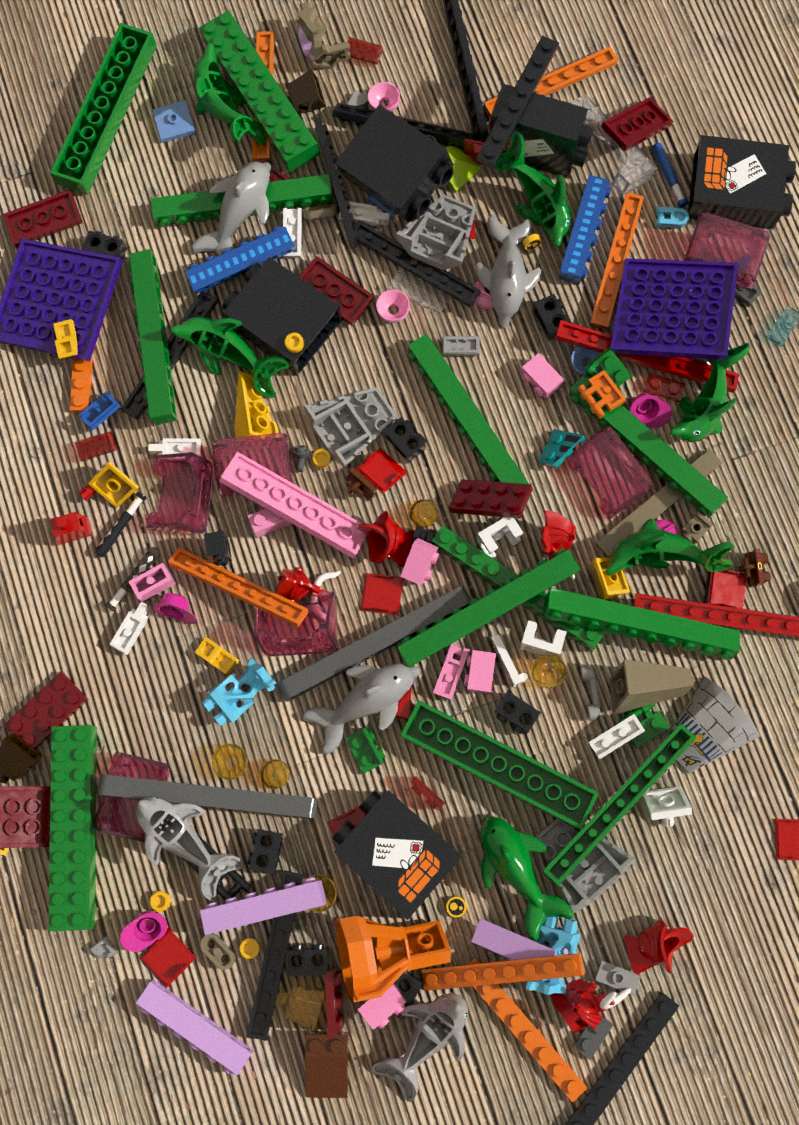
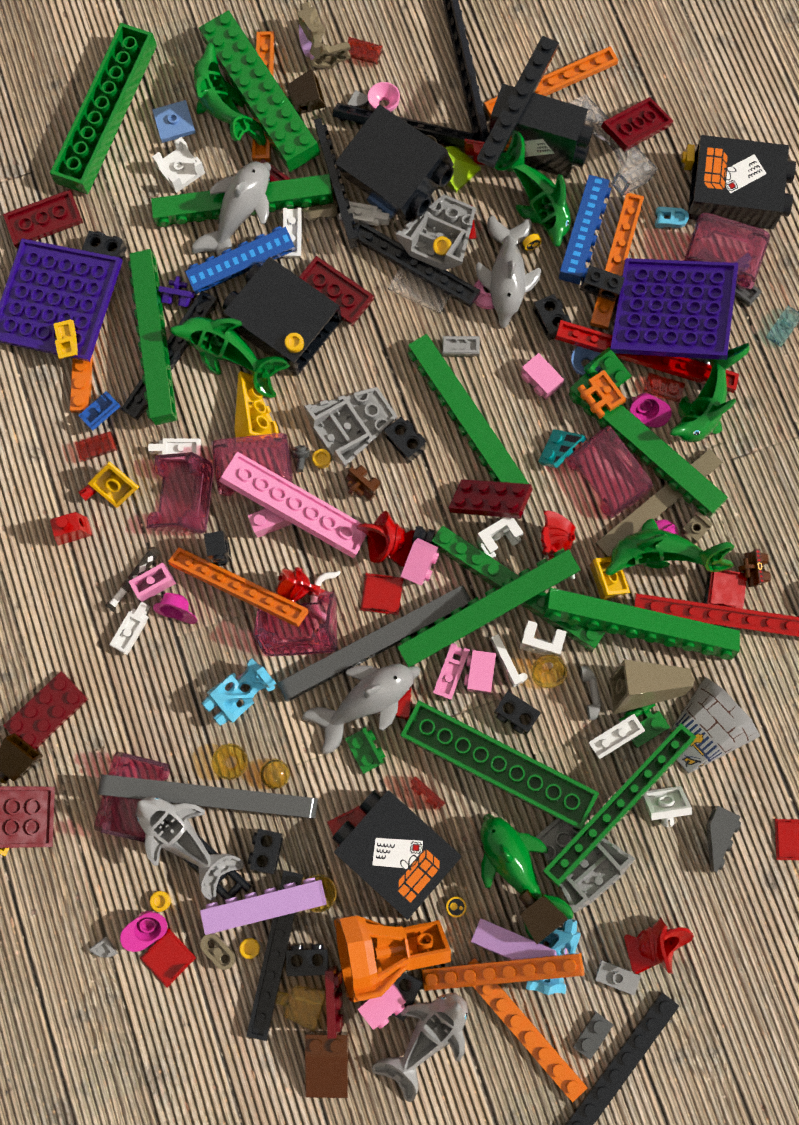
(72, 828): green brick -> none
(111, 537): black piece -> none
(168, 293): none -> dark purple hips
(180, 166): none -> white panel
(194, 1027): lavender brick -> none
(217, 656): yellow slope -> none
(381, 470): red piece -> none
(393, 298): bright pink piece -> none
(423, 513): clear yellow hair -> none
(441, 245): none -> yellow tile
(540, 915): none -> dark brown torso
(583, 1004): red helmet -> none
(602, 283): none -> black brick
(667, 169): blue piece -> none
(688, 157): none -> yellow plate
(720, 829): none -> dark grey slope

